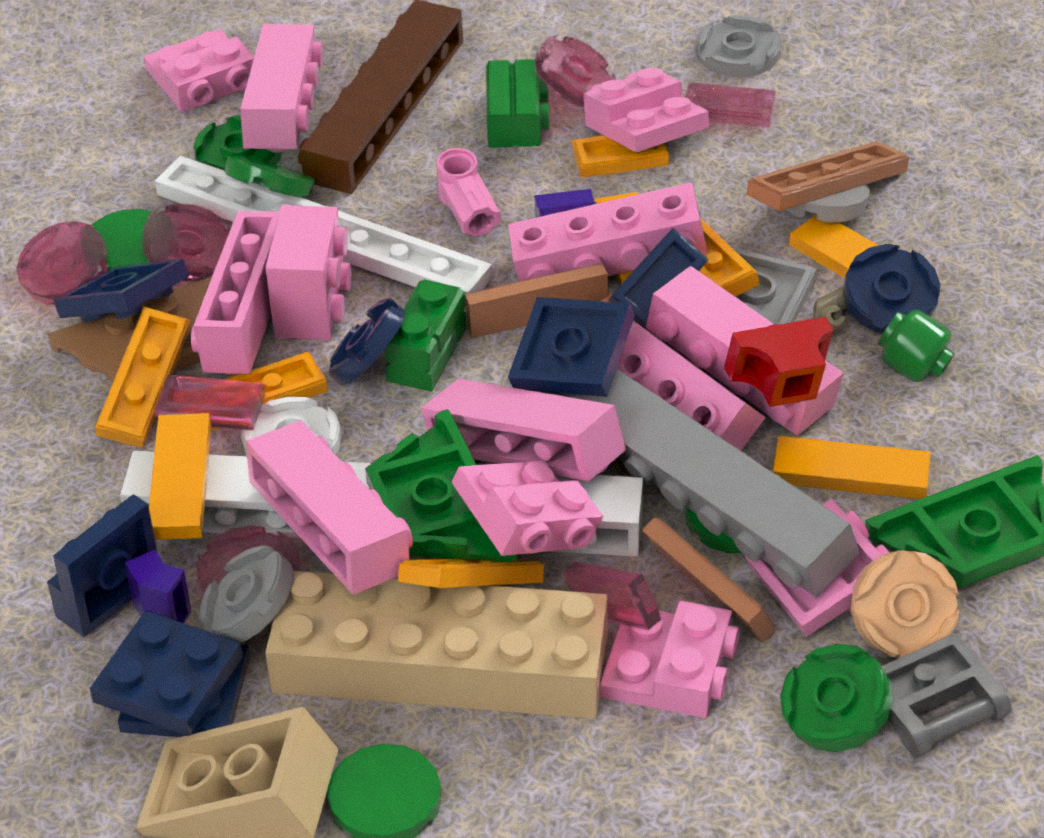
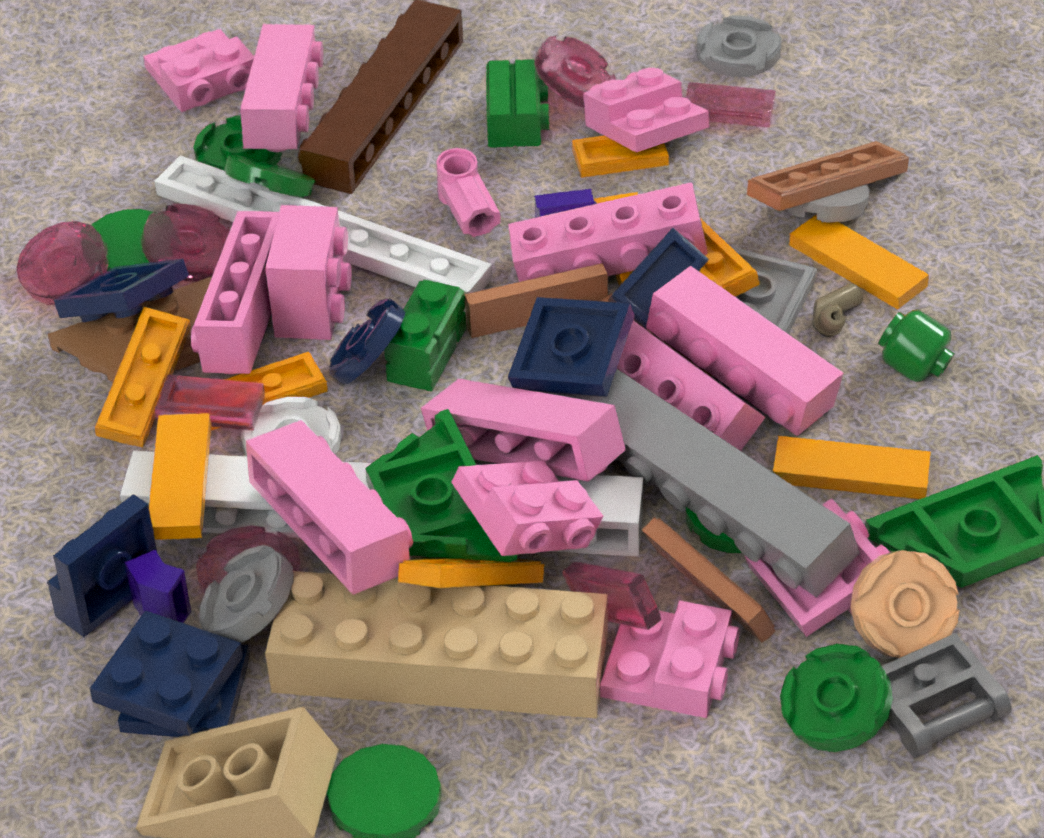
(781, 359): red brick -> none
(889, 282): dark blue tile -> none

